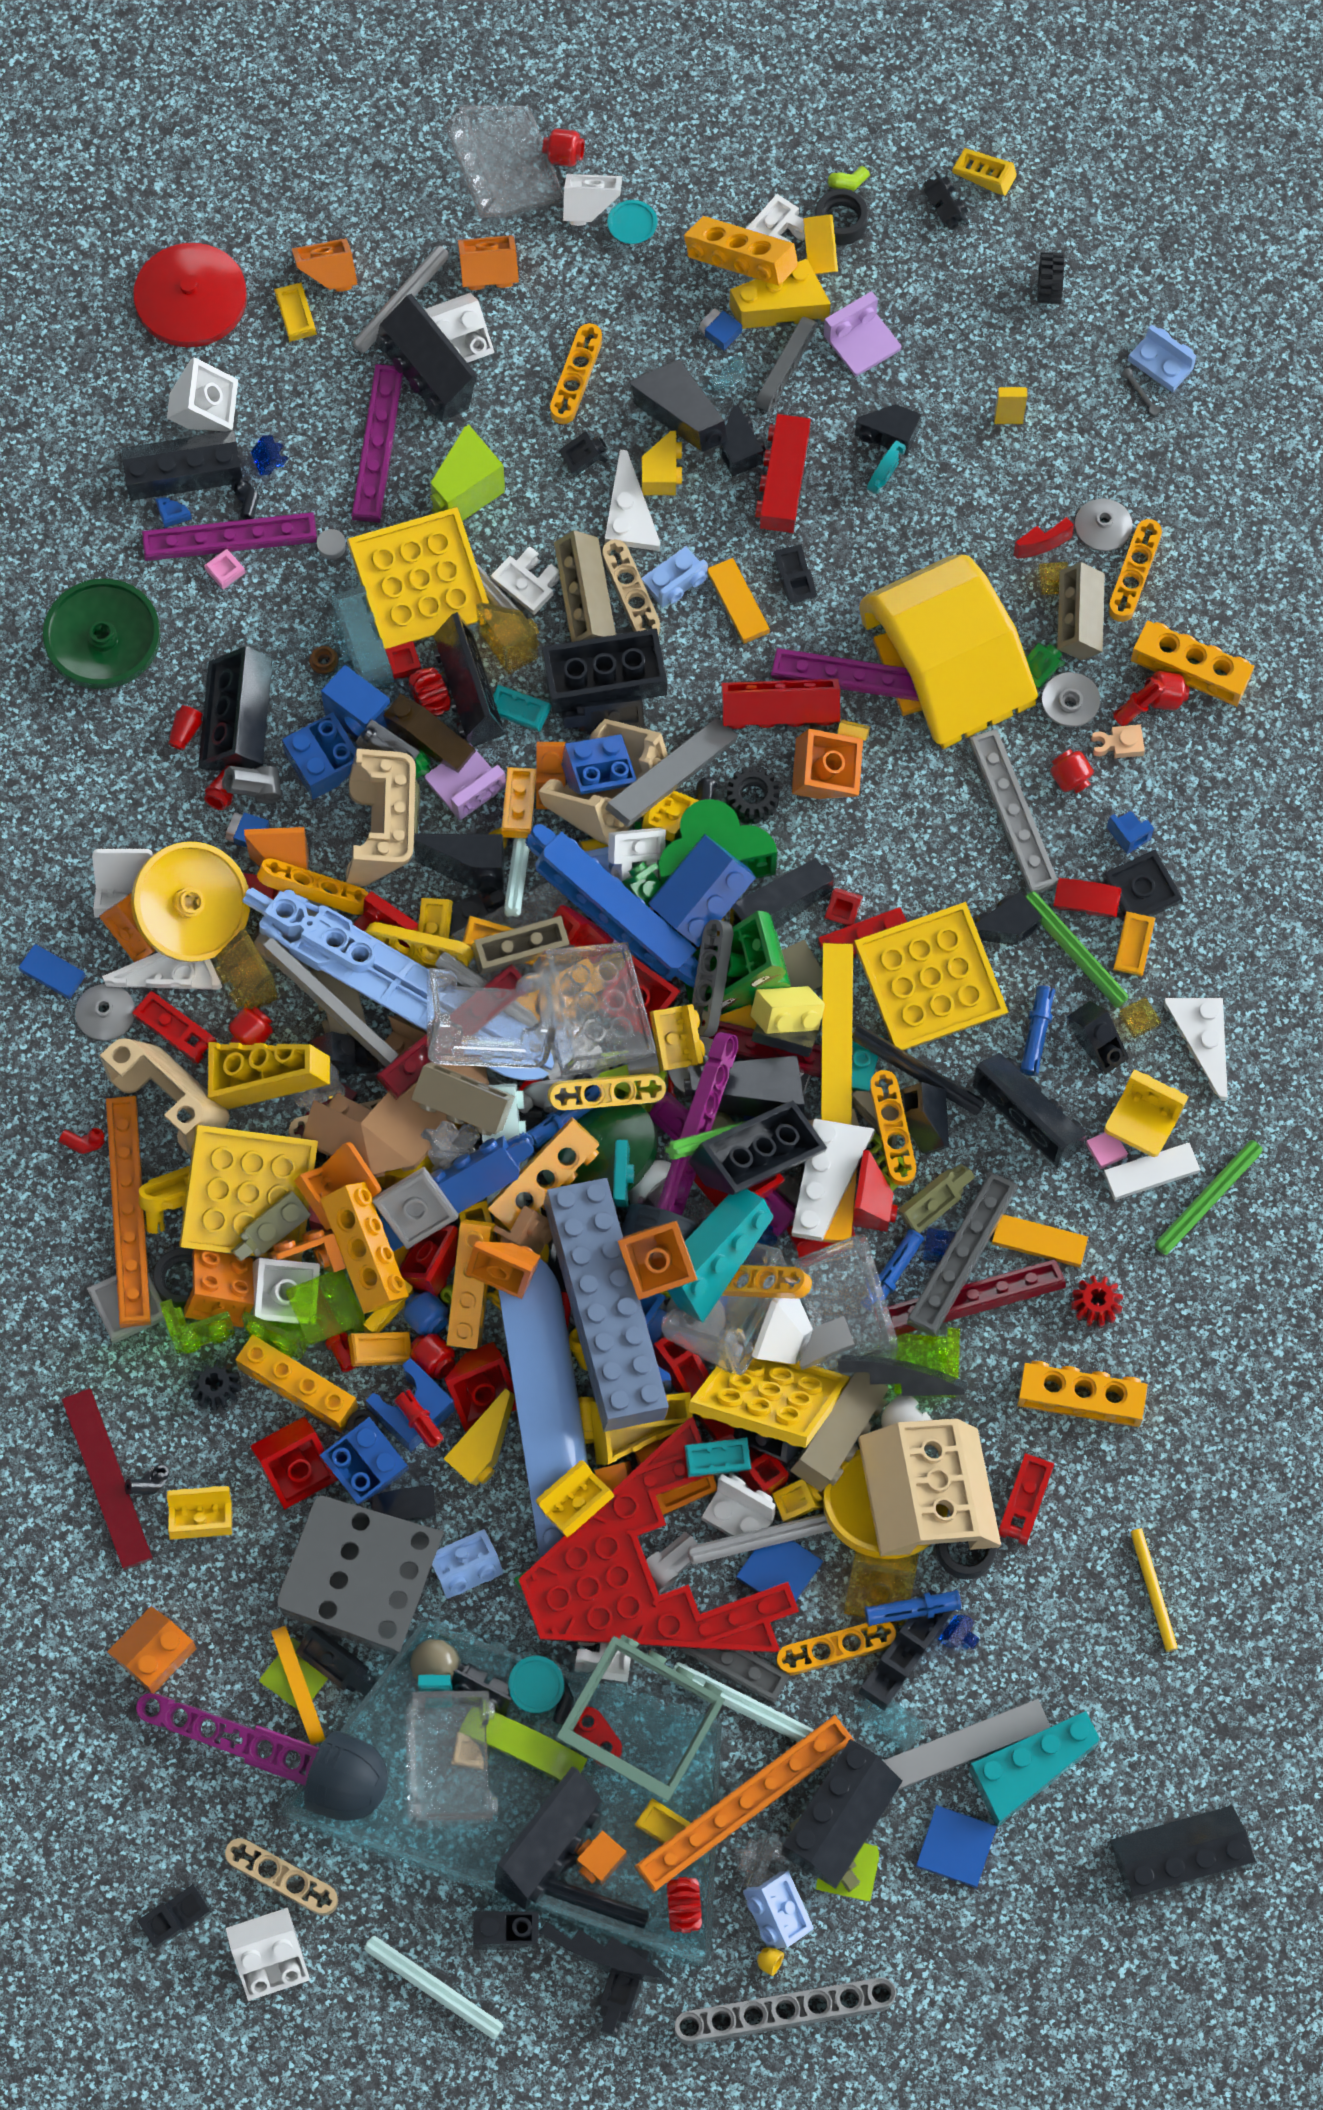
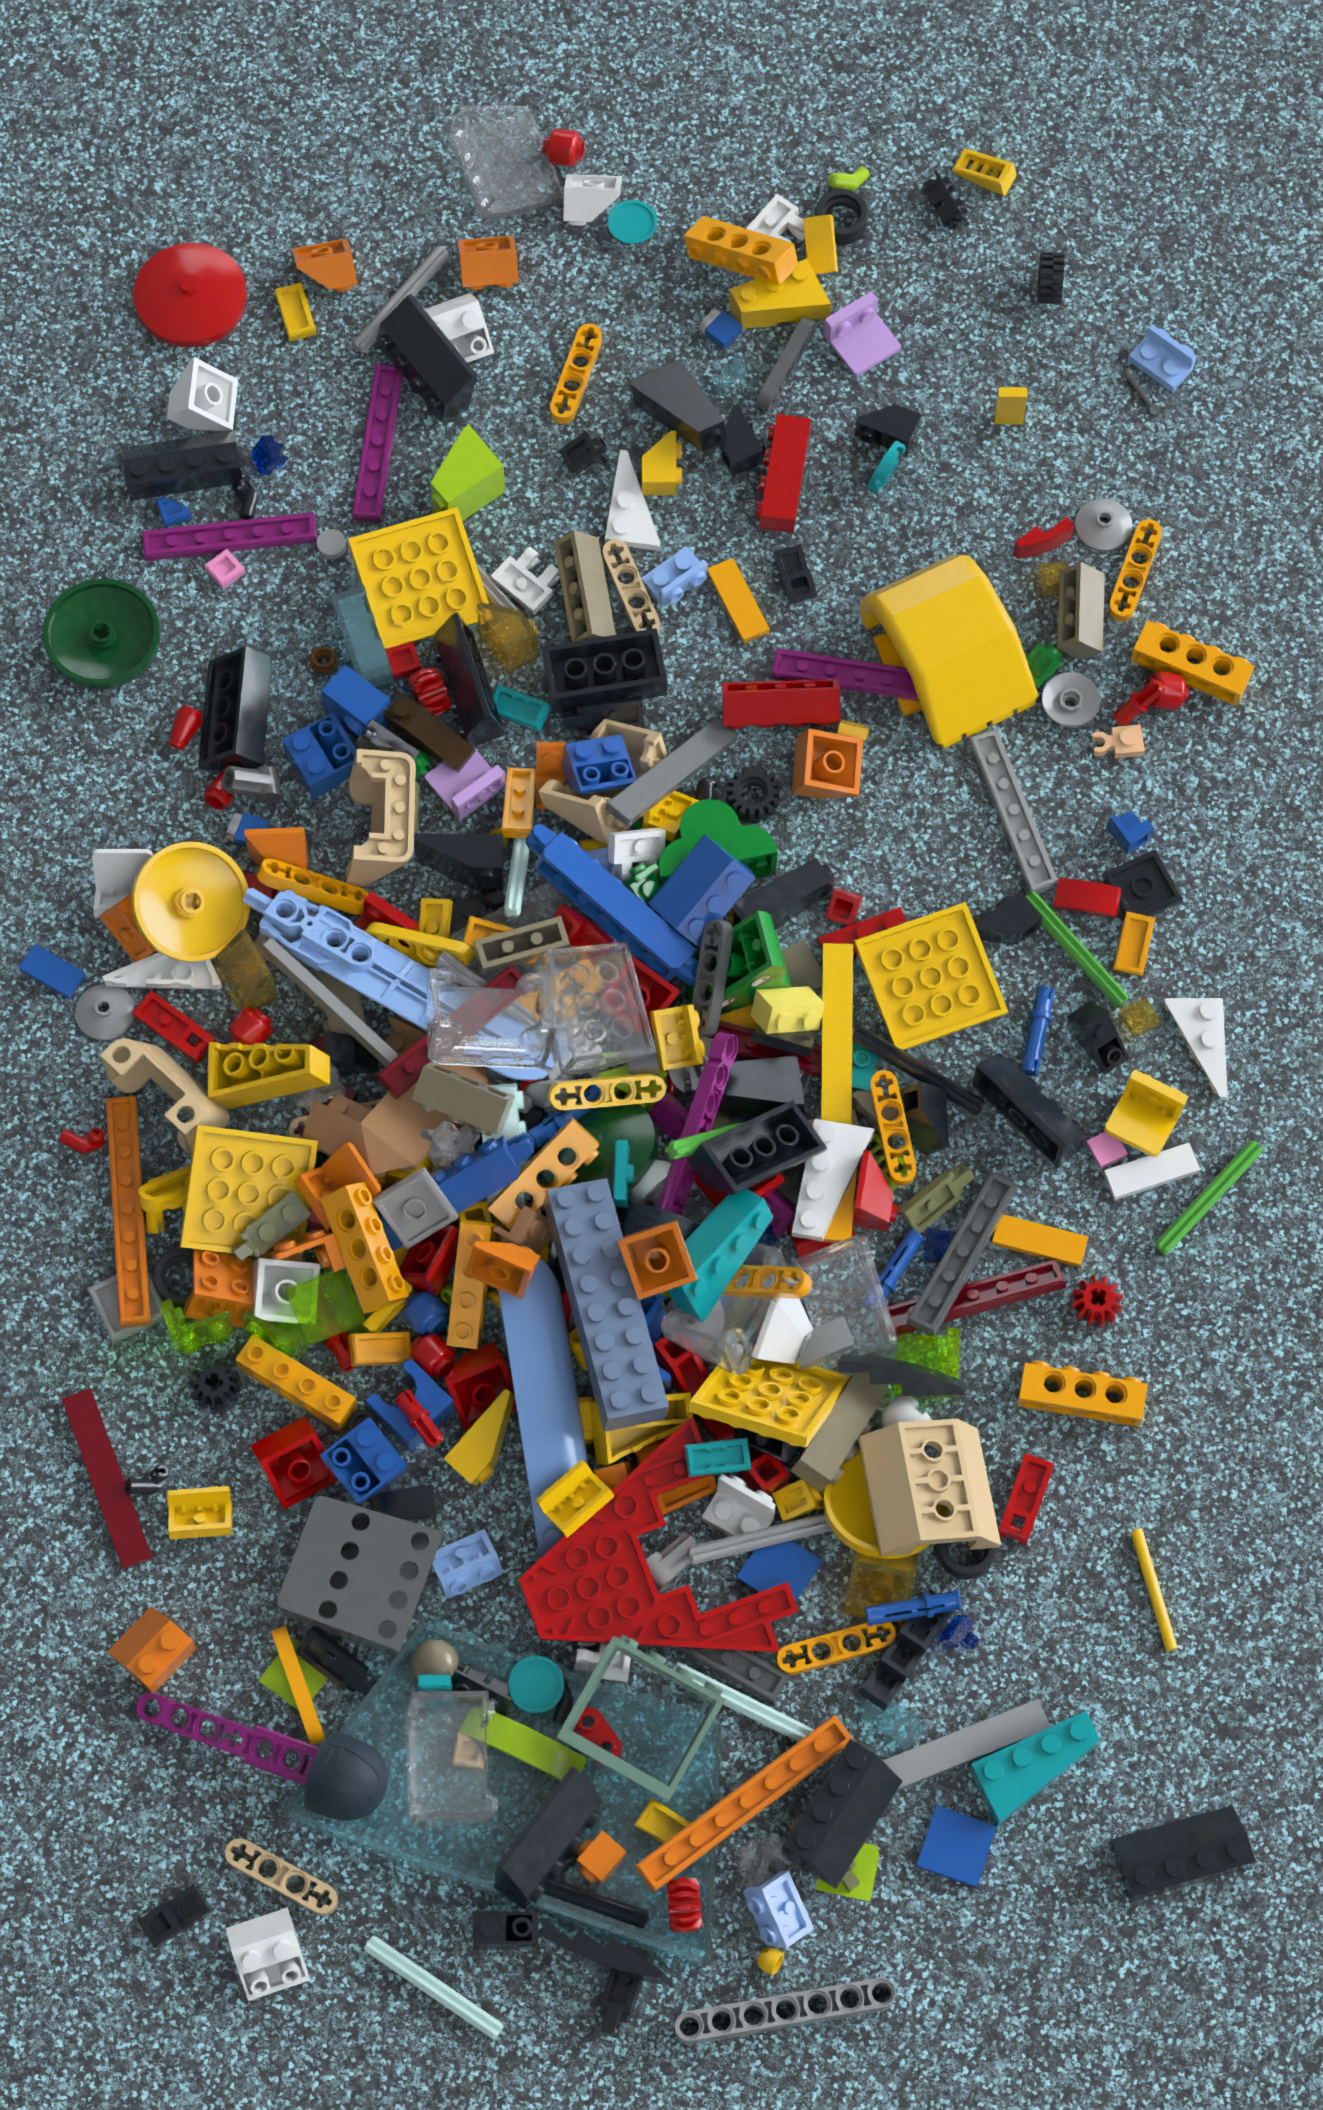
(1071, 771): red head -> none

